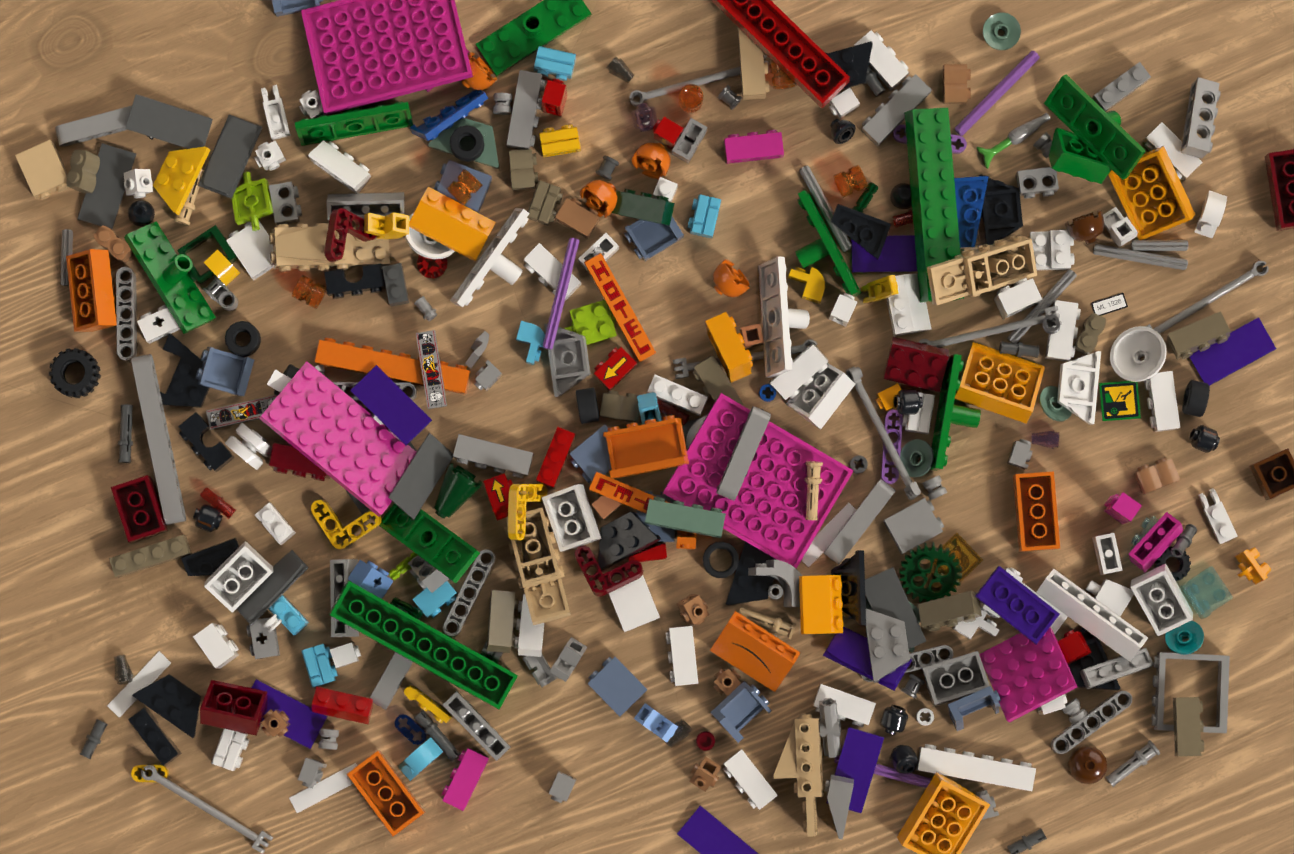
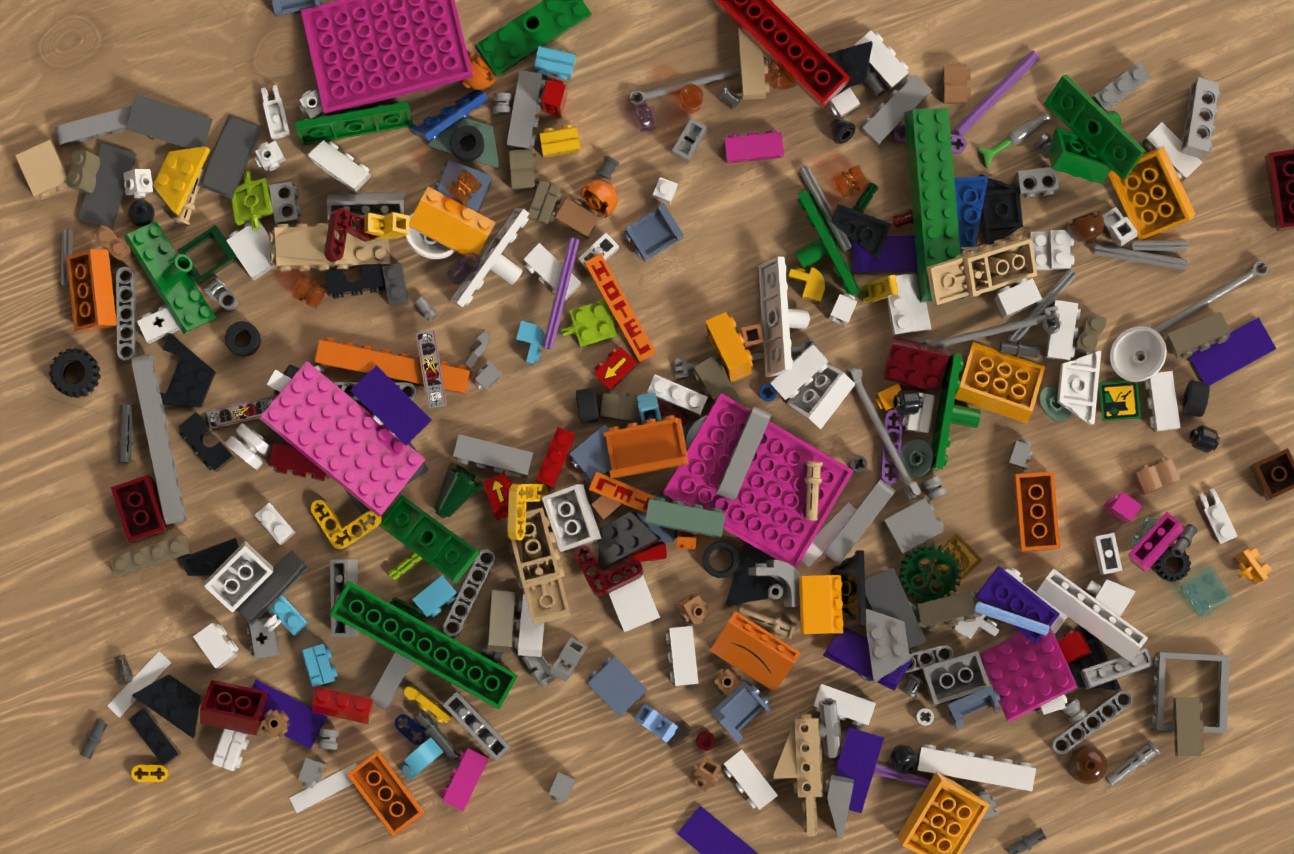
(207, 518): black head -> none
(217, 502): clear red axle -> none
(221, 267): yellow brick -> none
(224, 371): sand blue panel -> none
(258, 839): light grey hinge -> none
(345, 654): white brick -> none
(371, 579): medium blue brick -> none
(421, 476): dark grey piece -> none
(426, 574): light grey brick -> none
(433, 272): red gear -> none
(463, 268): none -> connector
(568, 360): light grey wing -> none
(619, 69): clear smoke cone -> none
(644, 207): dark green brick -> none
(652, 159): orange cylinder -> none
(667, 132): red brick -> none
(705, 216): medium azure brick -> none
(729, 280): orange cylinder -> none
(894, 719): black head -> none
(901, 196): black brick -> none
(1003, 22): sand green dish -> none
(1011, 618): none -> light blue axle
(1046, 439): cone -> none
(1109, 304): white sticker -> none
(1161, 599): white brick -> none
(1189, 630): teal dish -> none
(1211, 215): white brick -> none

